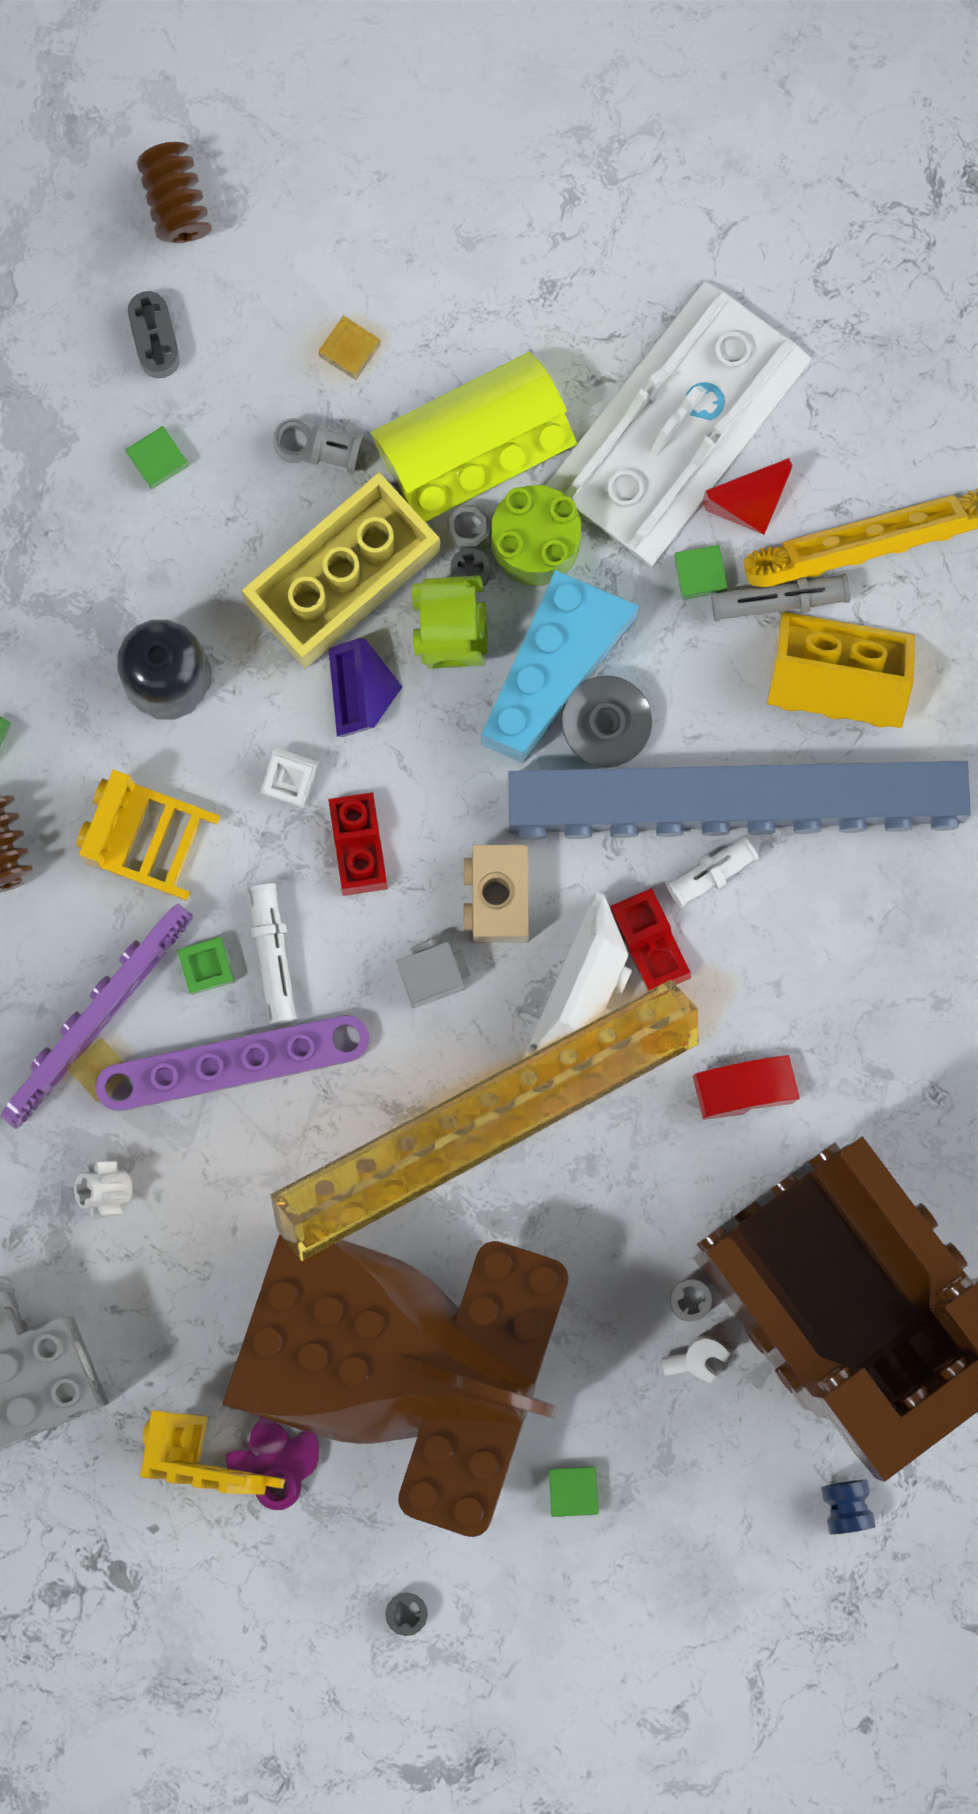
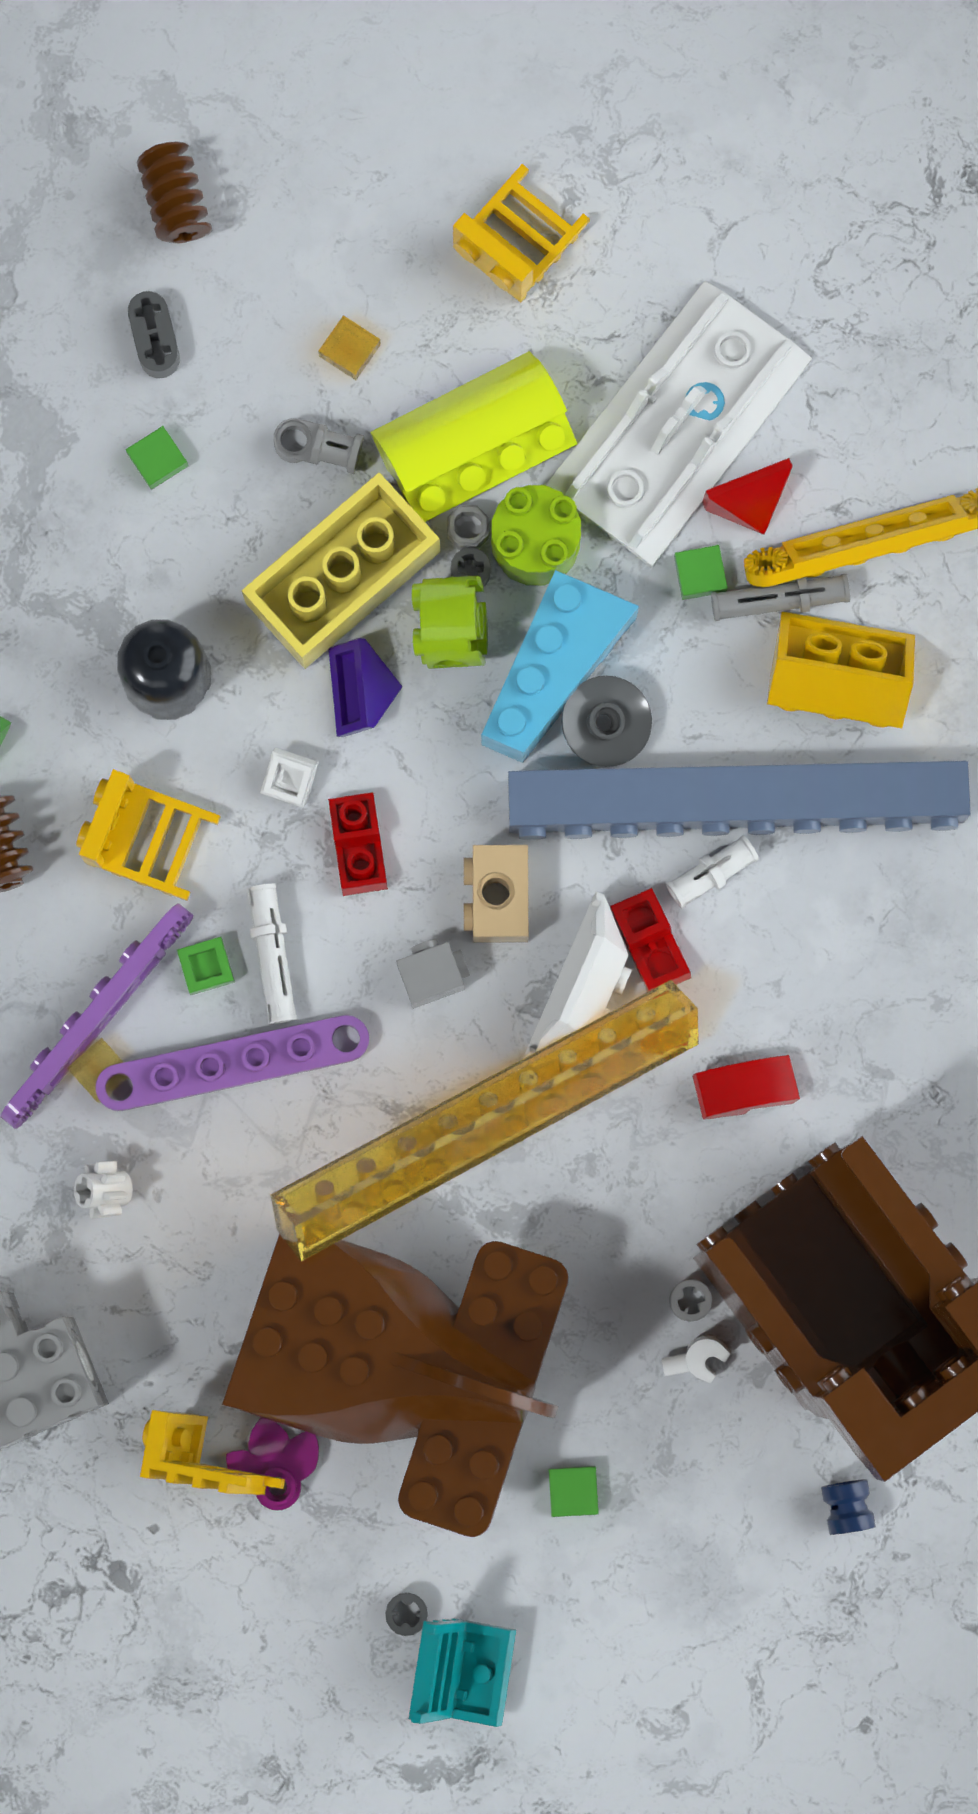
(462, 1672): none -> teal plate
(498, 257): none -> yellow plate

